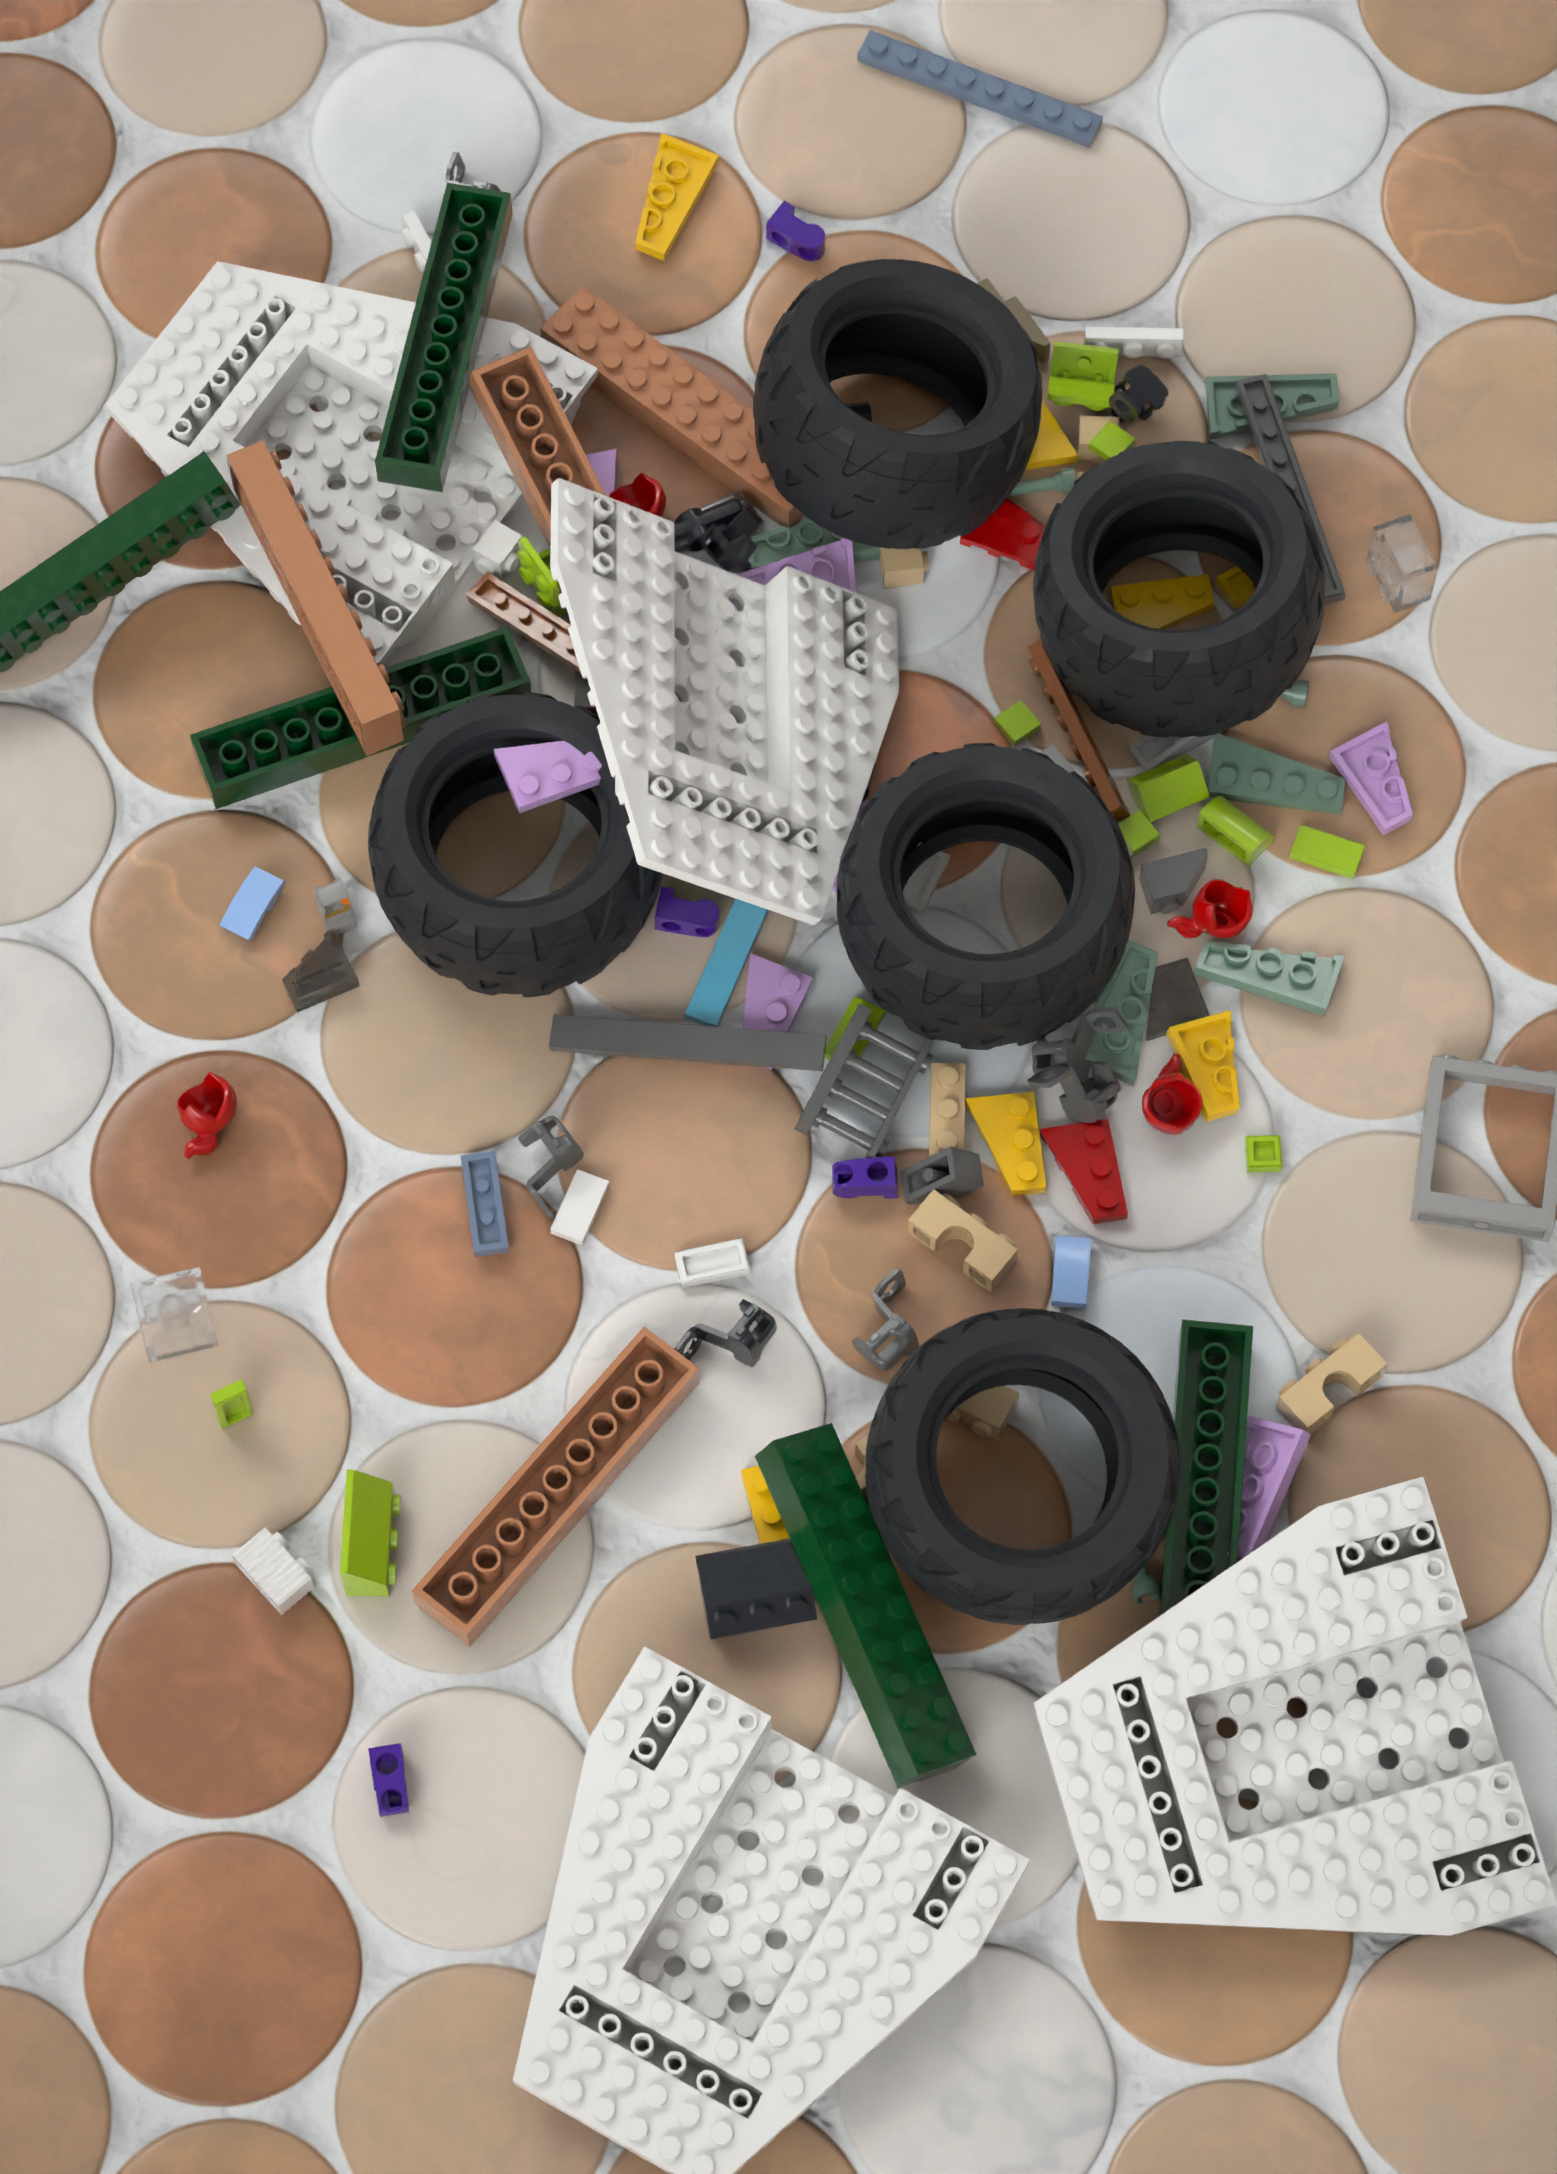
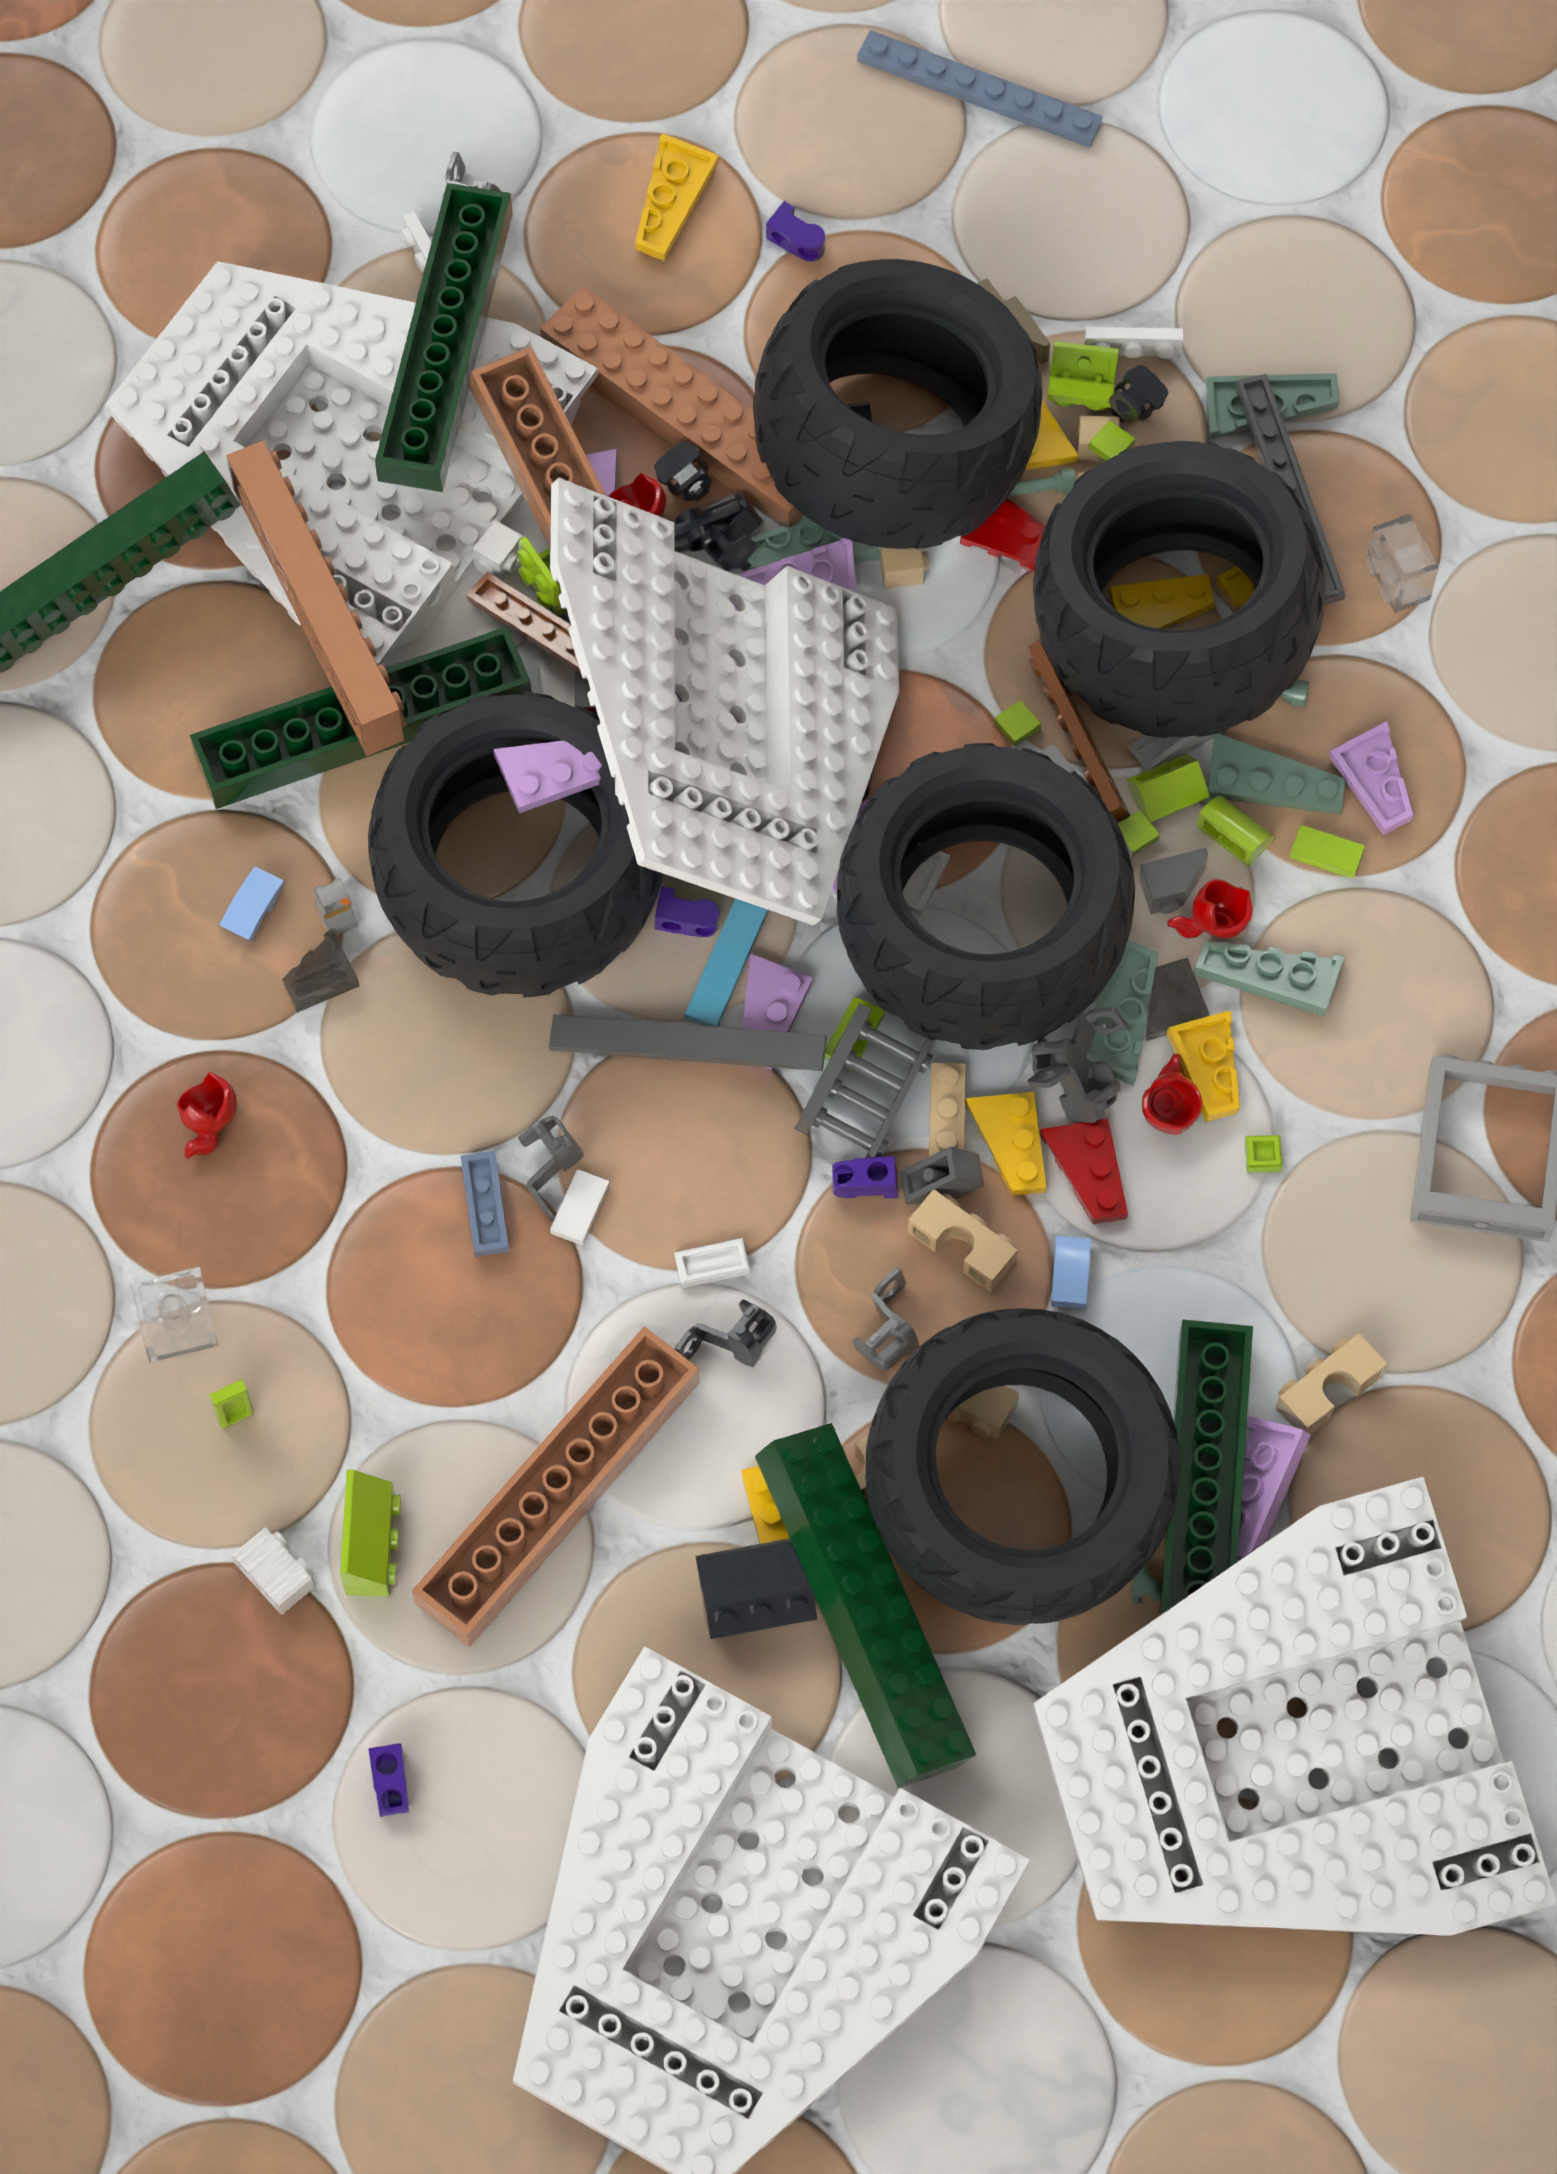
(677, 464): none -> black piece

